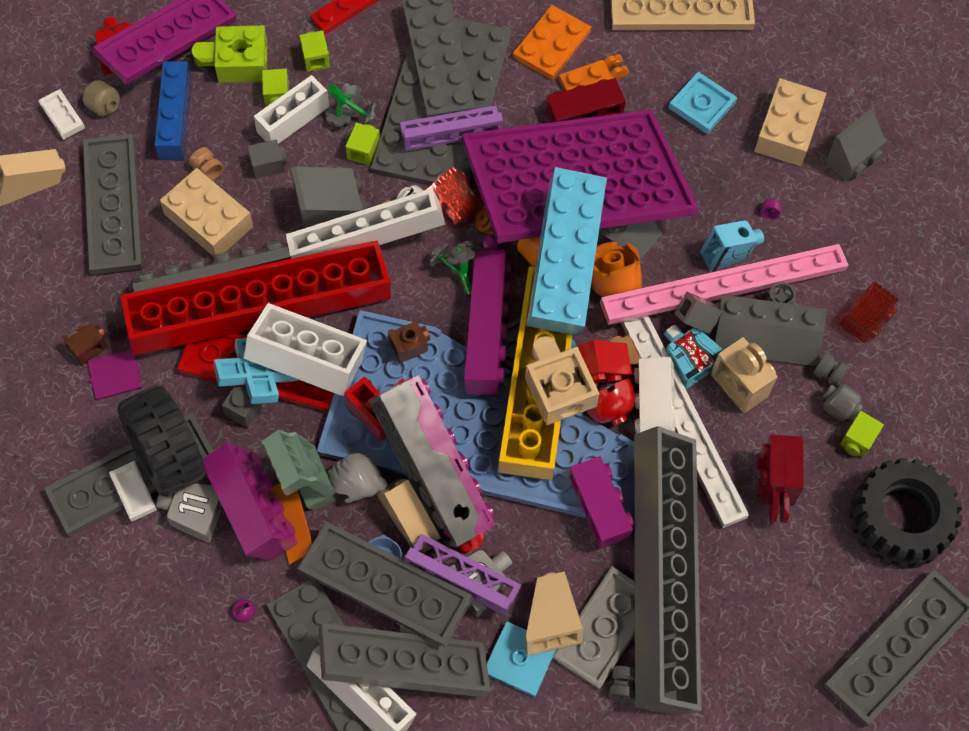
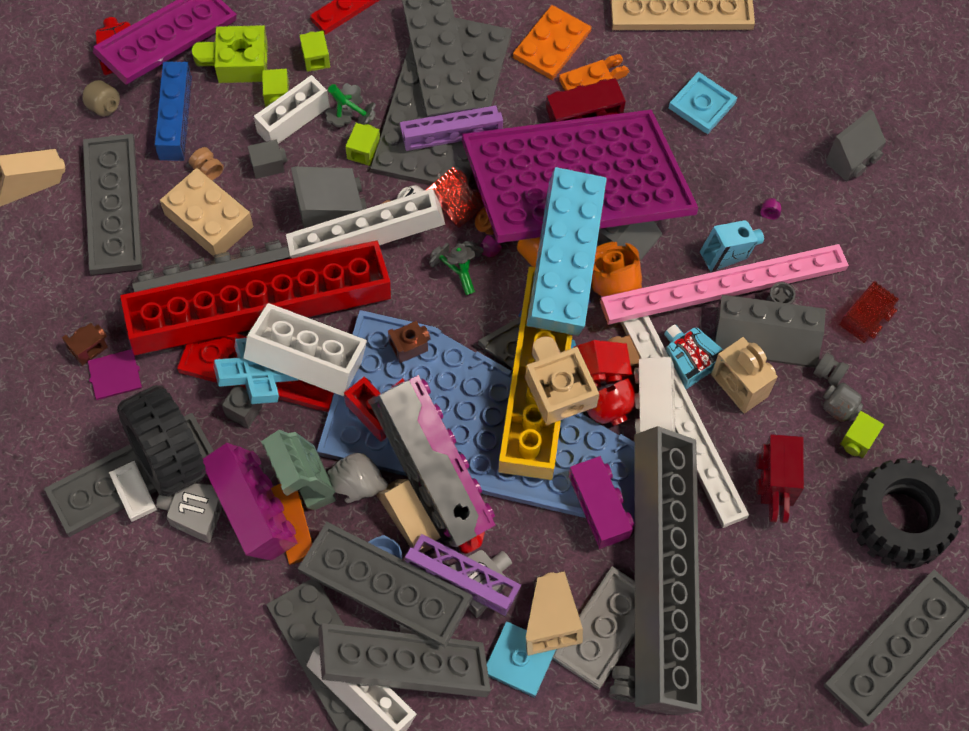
(61, 114): white plate -> none
(245, 614): magenta hinge -> none
(486, 322): magenta brick -> none
(698, 312): dark grey brick -> none
(790, 122): tan brick -> none

